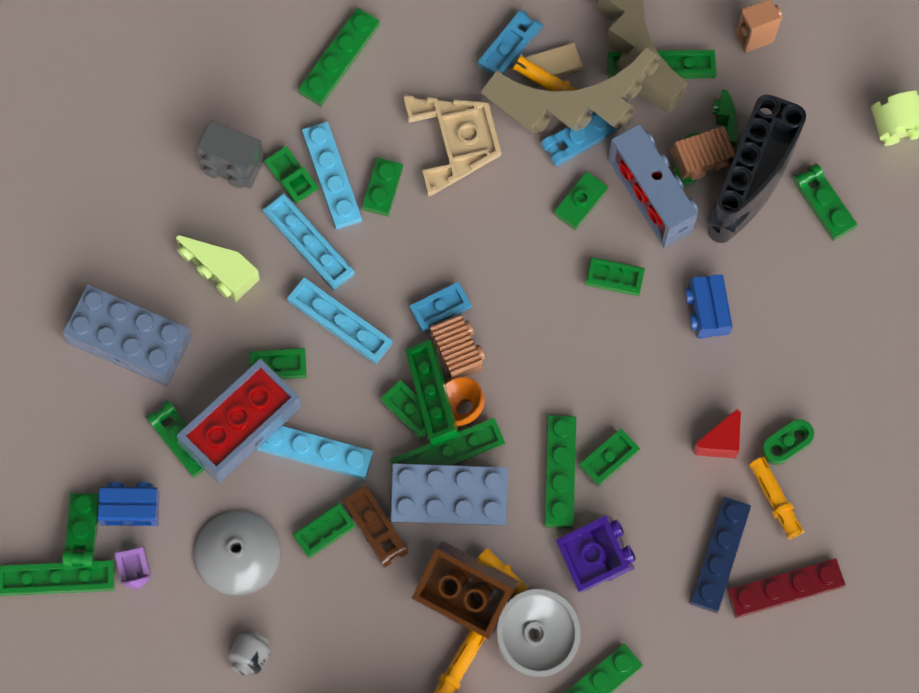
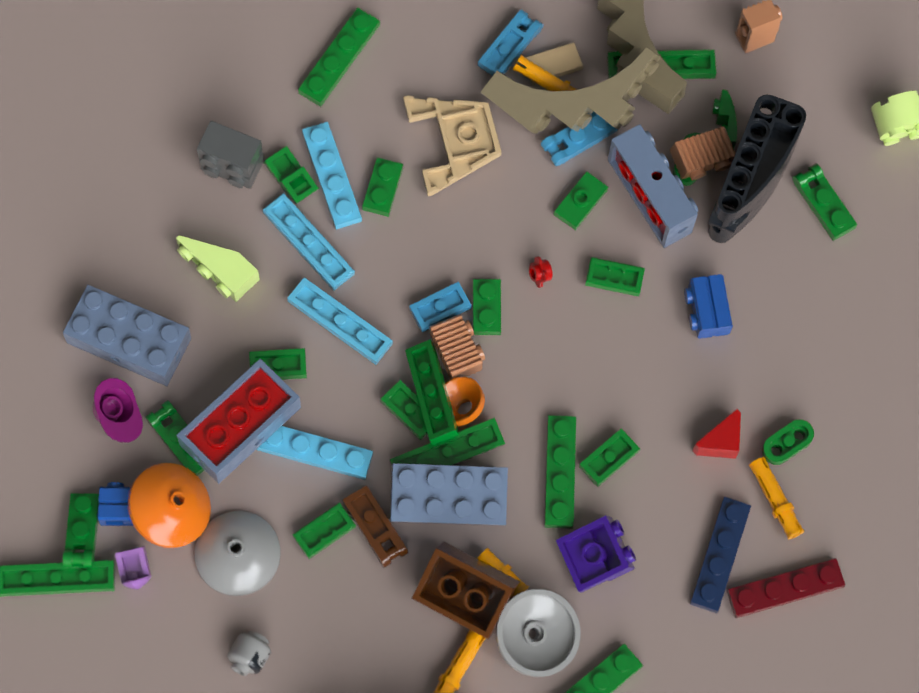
(117, 410): none -> magenta piece
(154, 509): none -> orange dish
(487, 306): none -> green plate
(540, 271): none -> red plate

